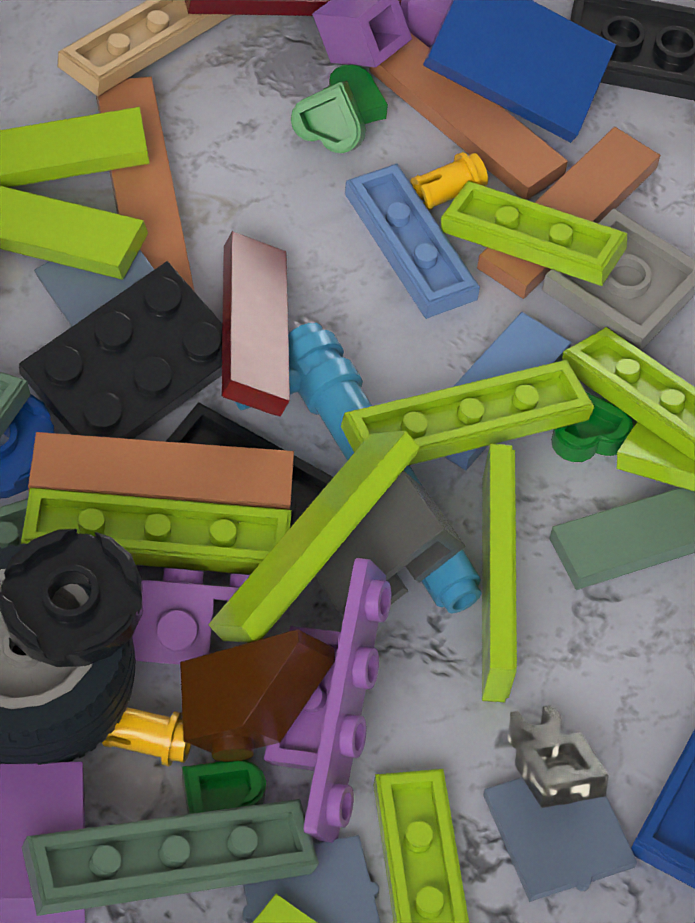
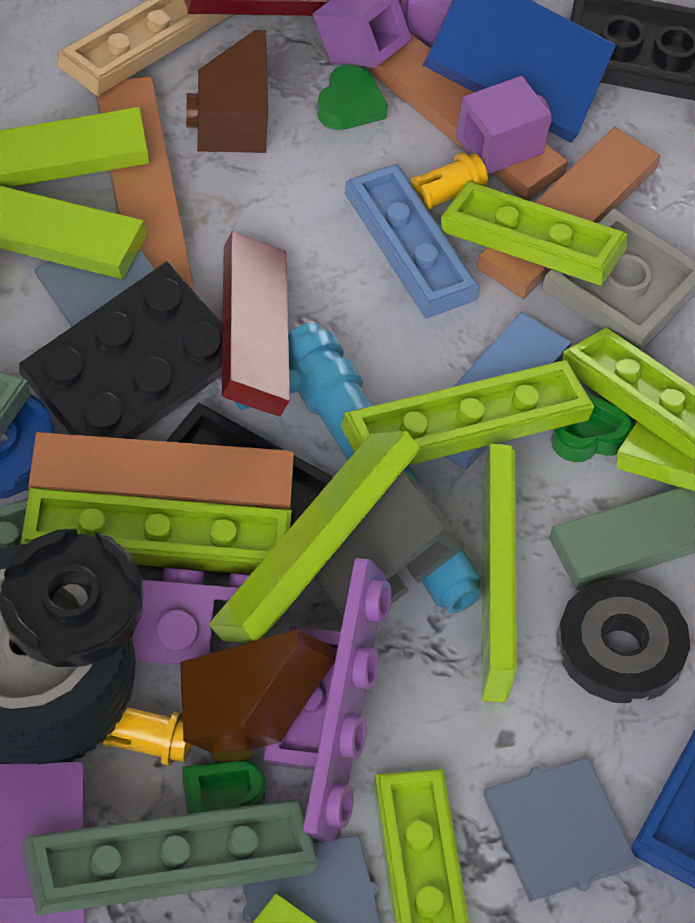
(232, 99): none -> reddish brown slope
(330, 117): tile -> none
(504, 124): none -> medium lavender brick
(555, 765): clear smoke plate -> none
(628, 608): none -> black tile

